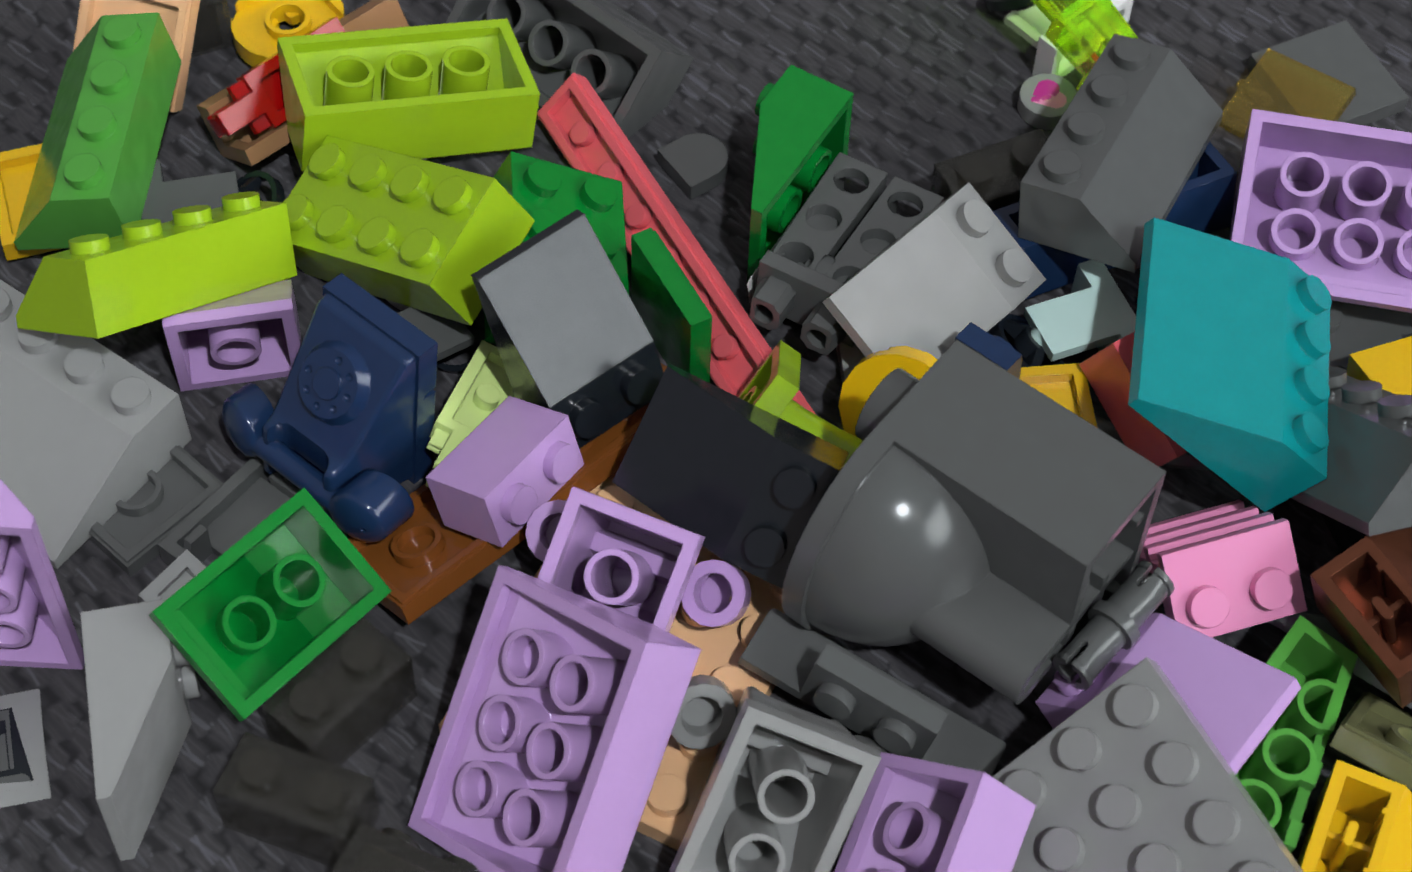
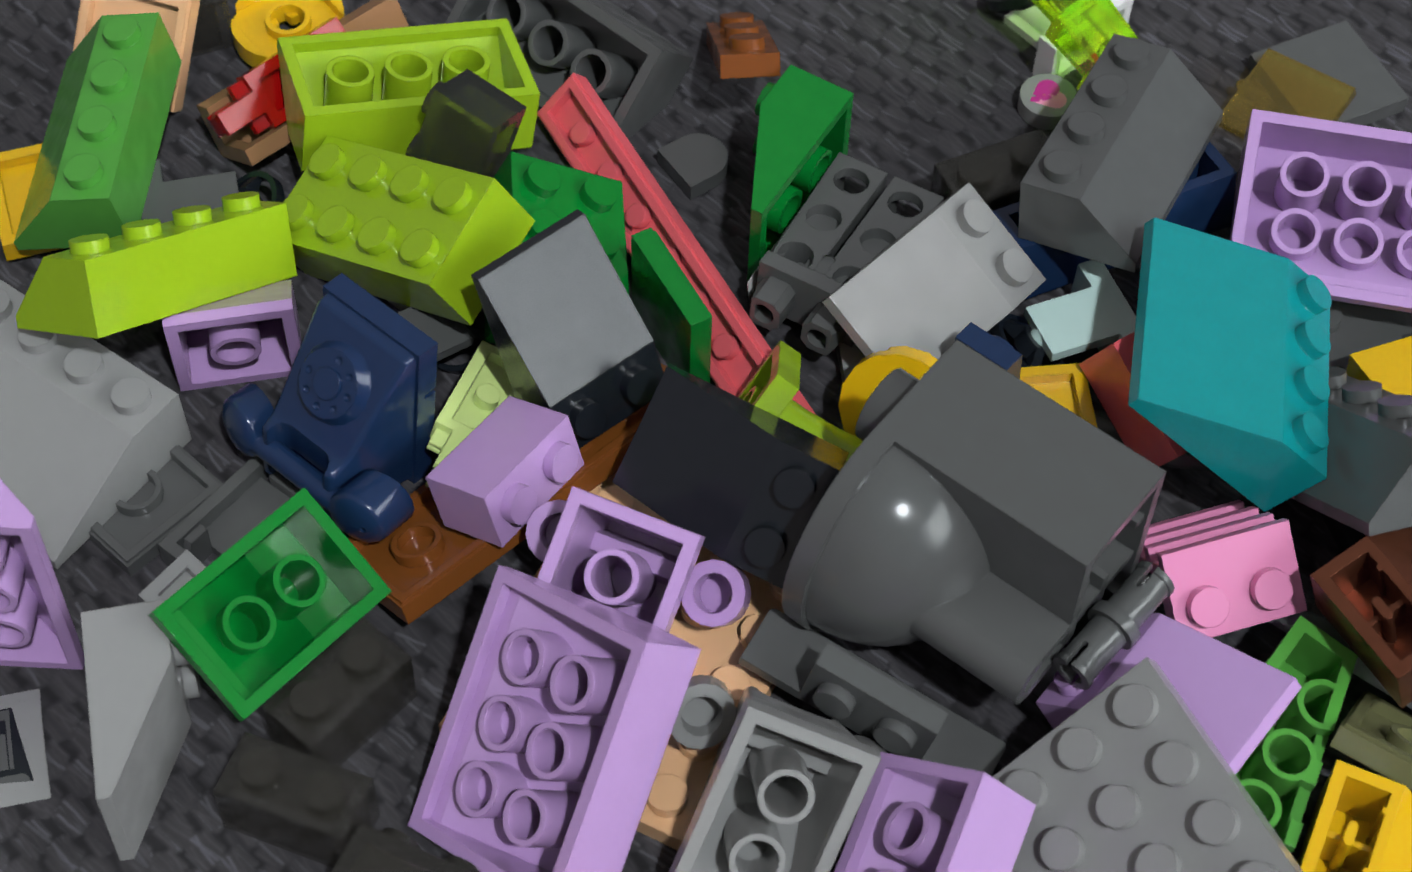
(467, 125): none -> clear smoke brick
(742, 47): none -> dark orange plate

